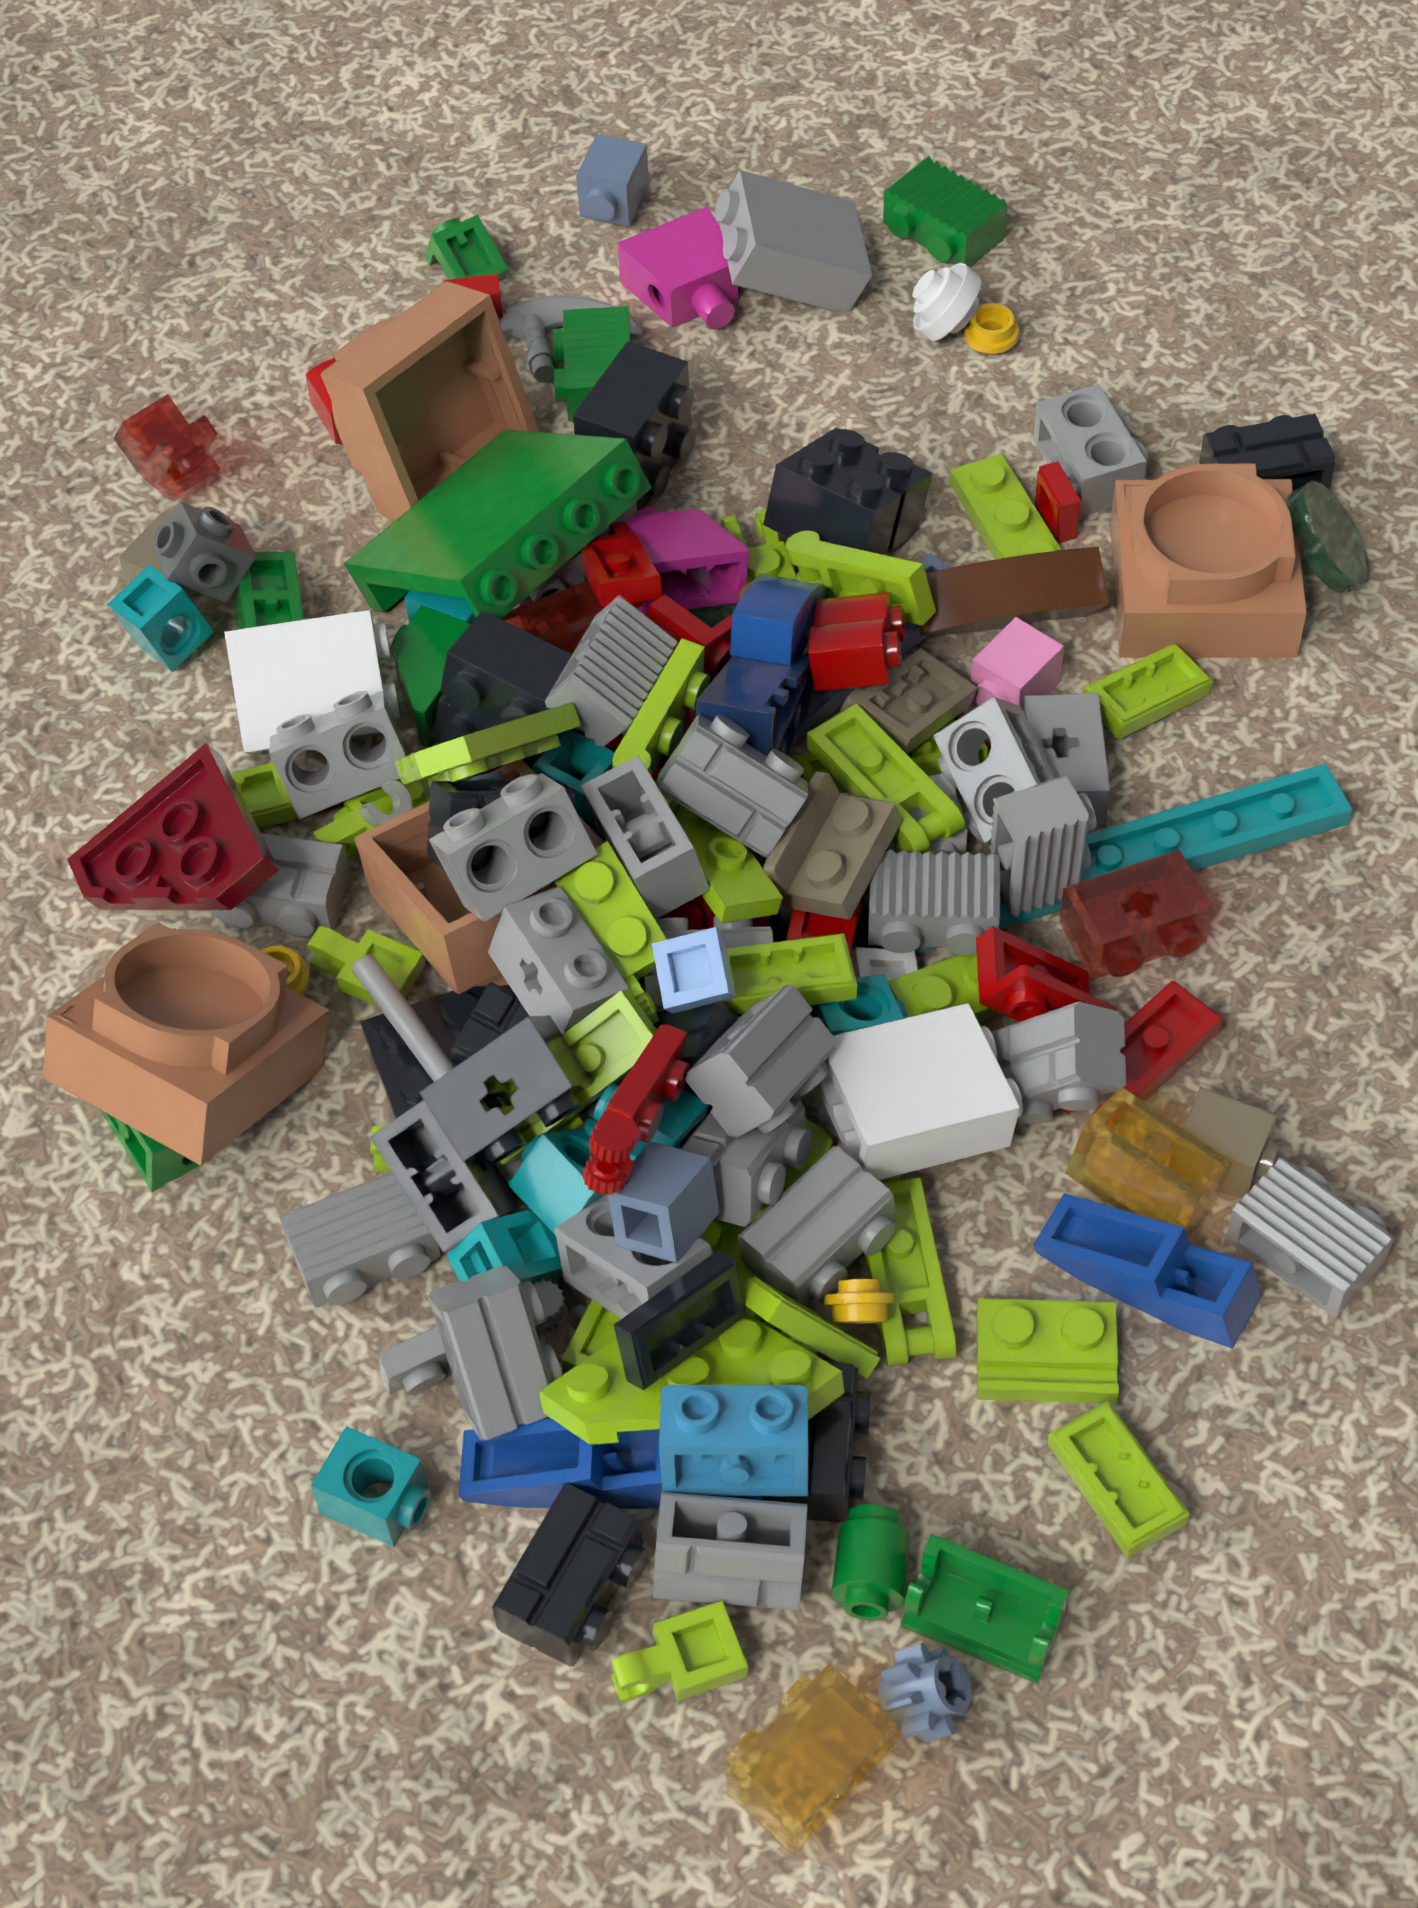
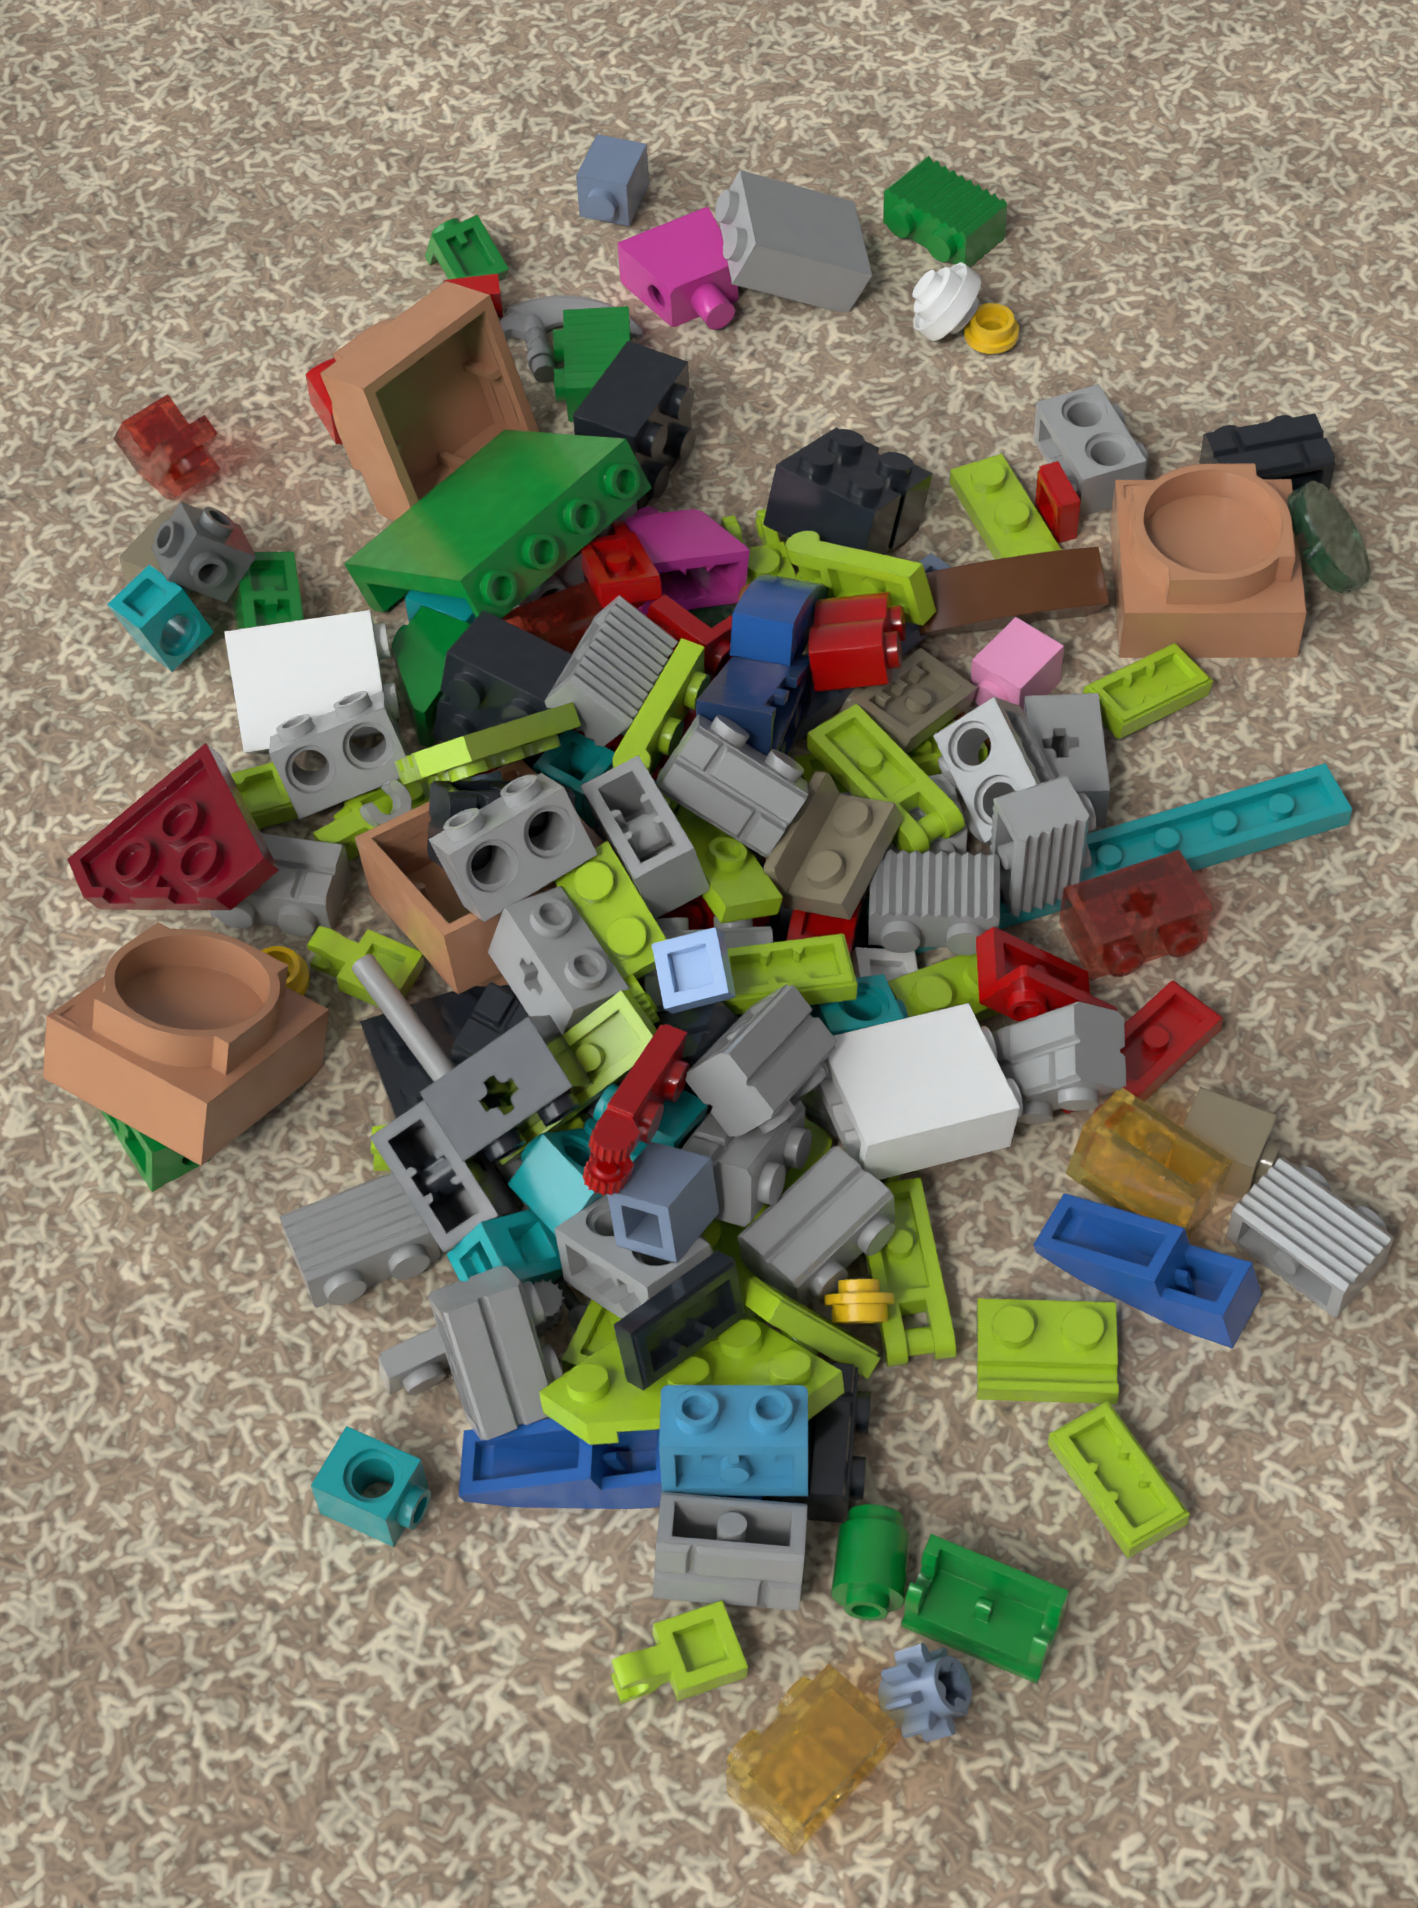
(570, 1576): black brick -> none

